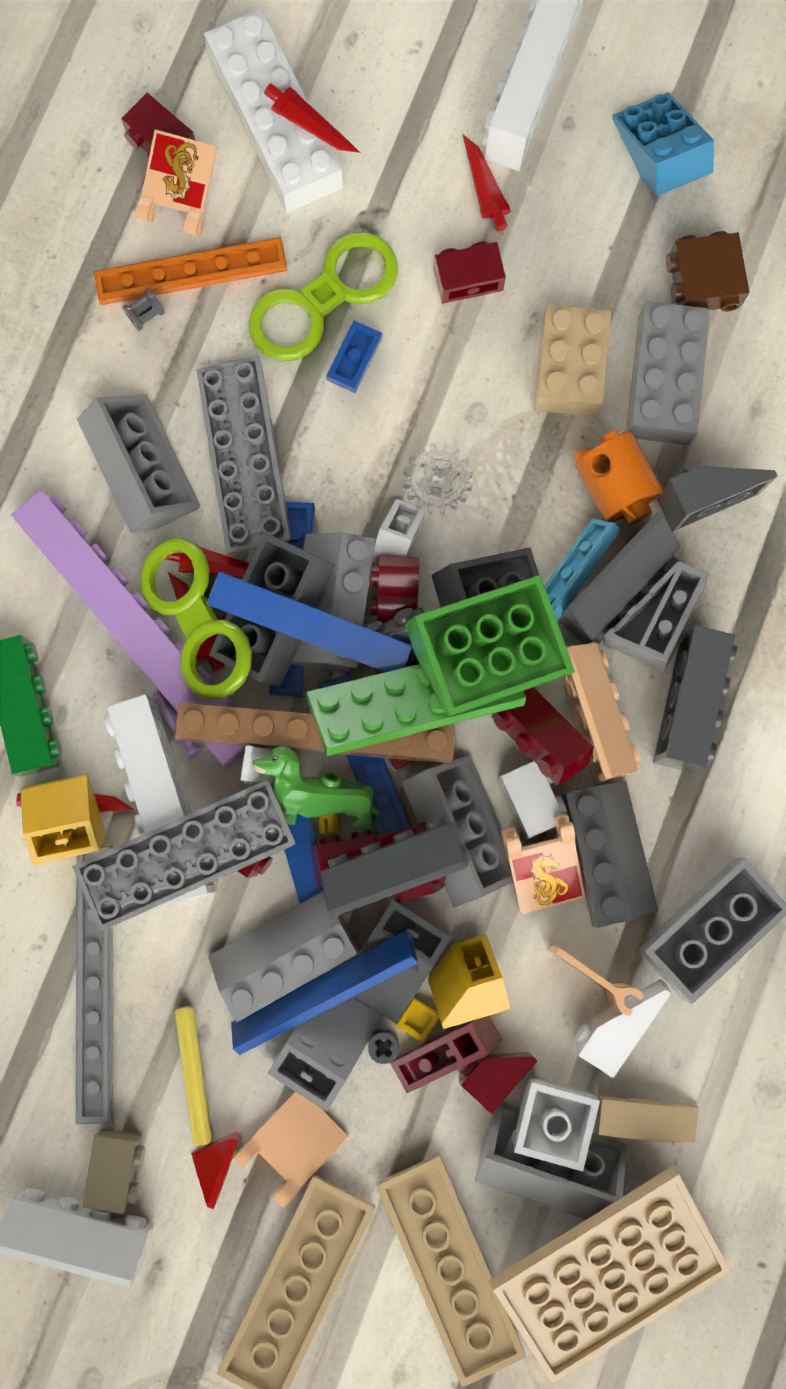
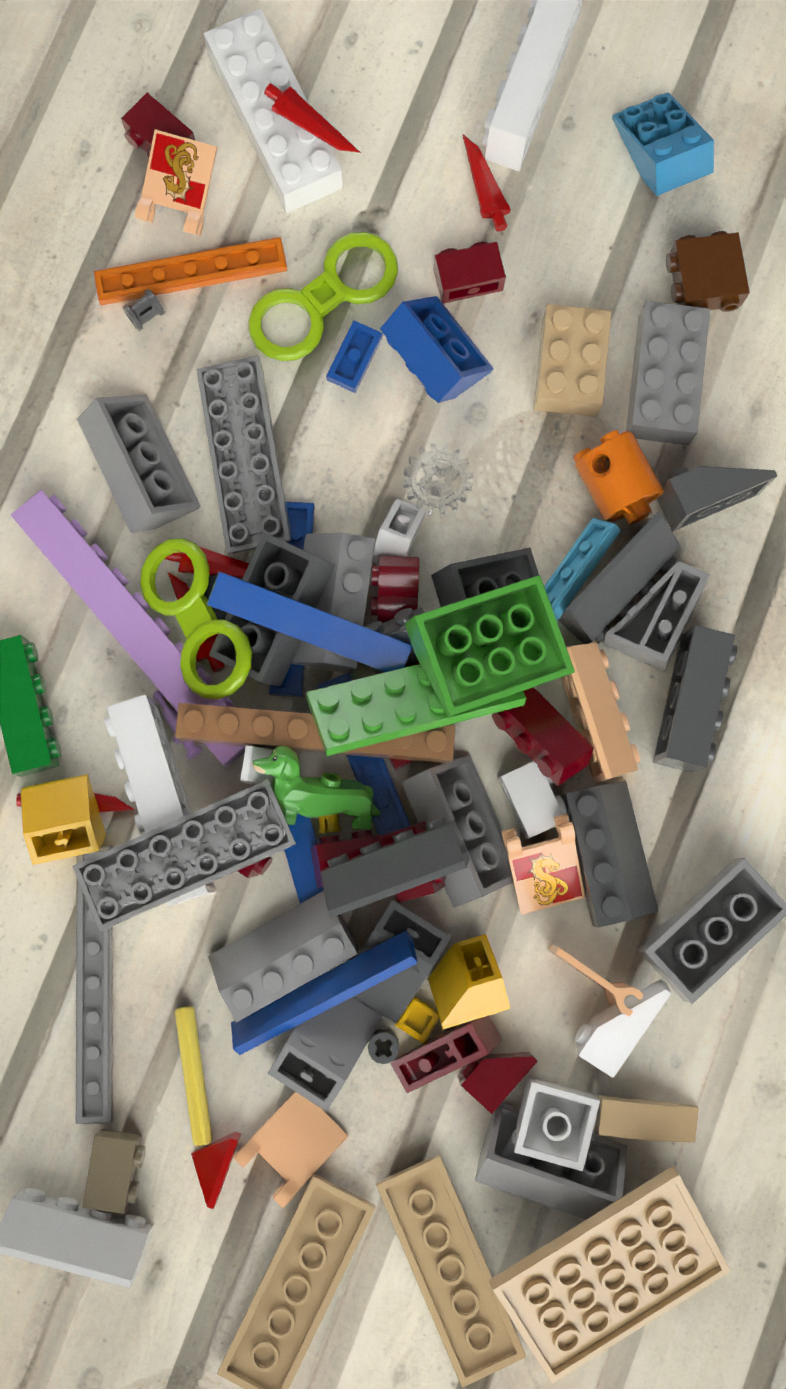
(435, 348): none -> blue slope

